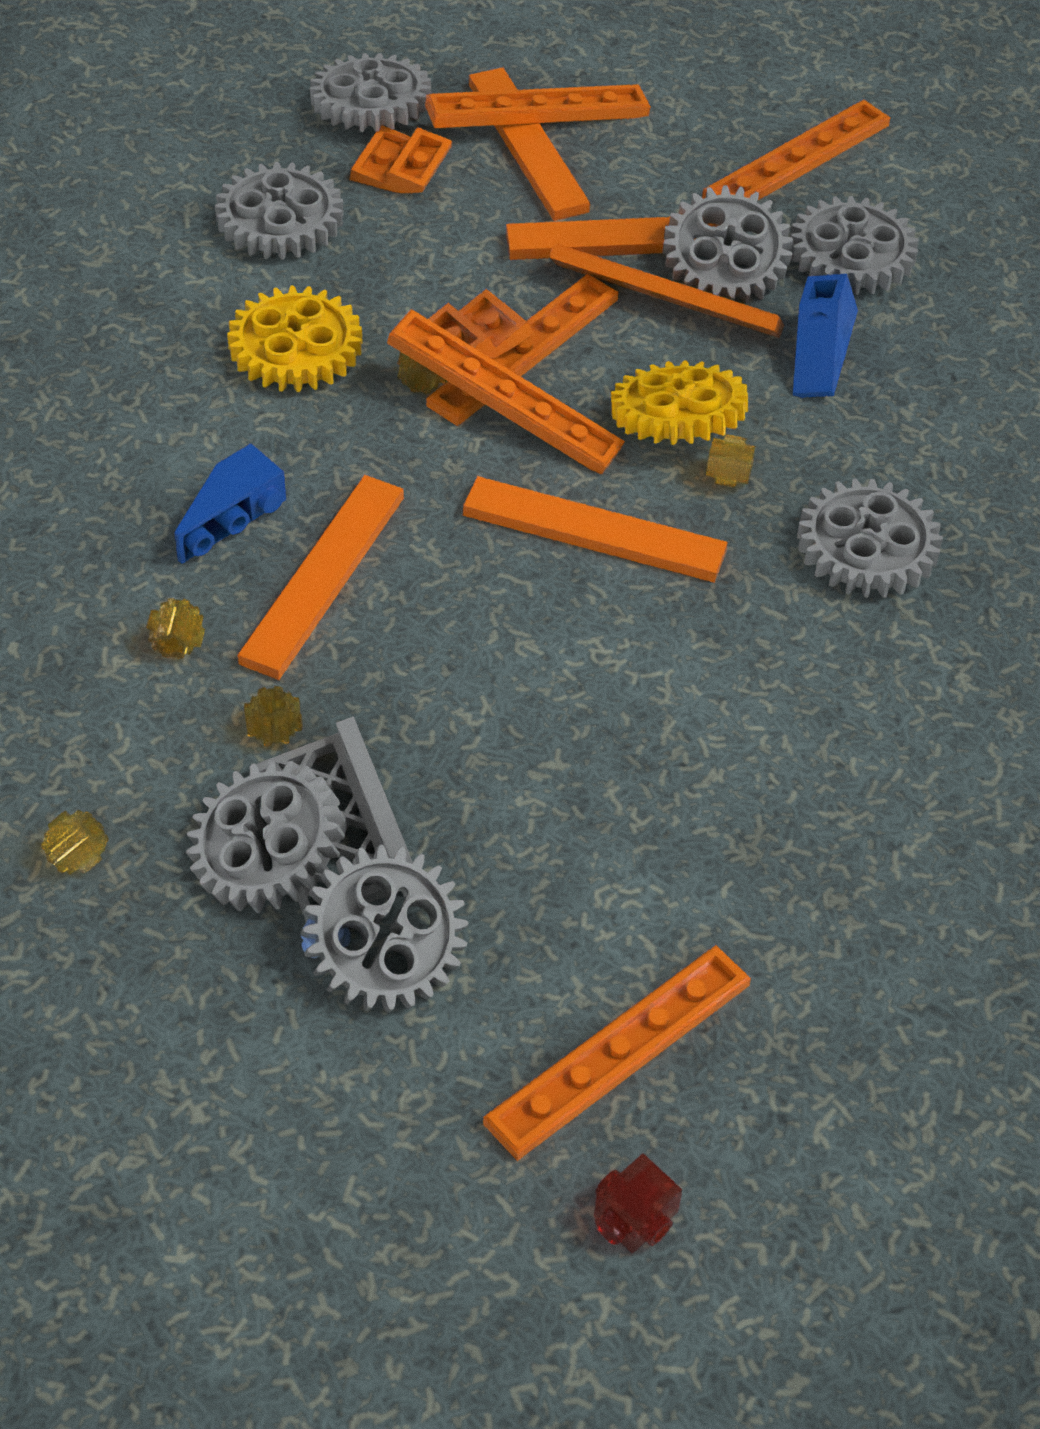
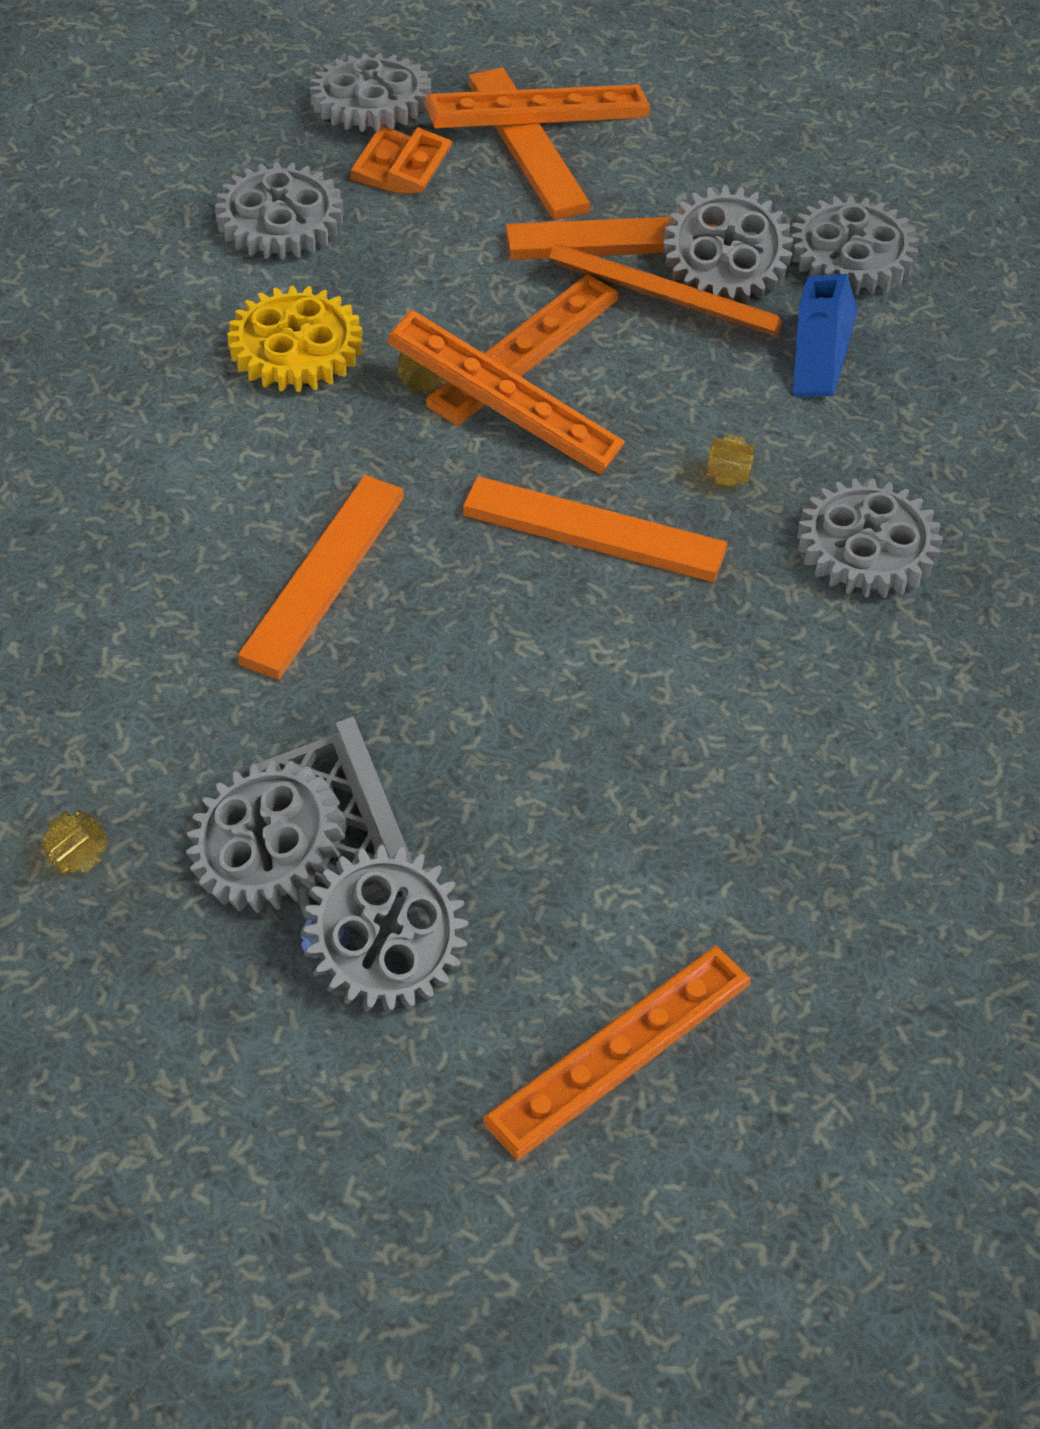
(175, 628): clear yellow gear -> none
(231, 498): blue slope -> none
(273, 716): clear yellow gear -> none
(484, 324): orange slope -> none
(636, 1204): clear red brick -> none
(679, 402): yellow gear -> none
(805, 151): orange tile -> none

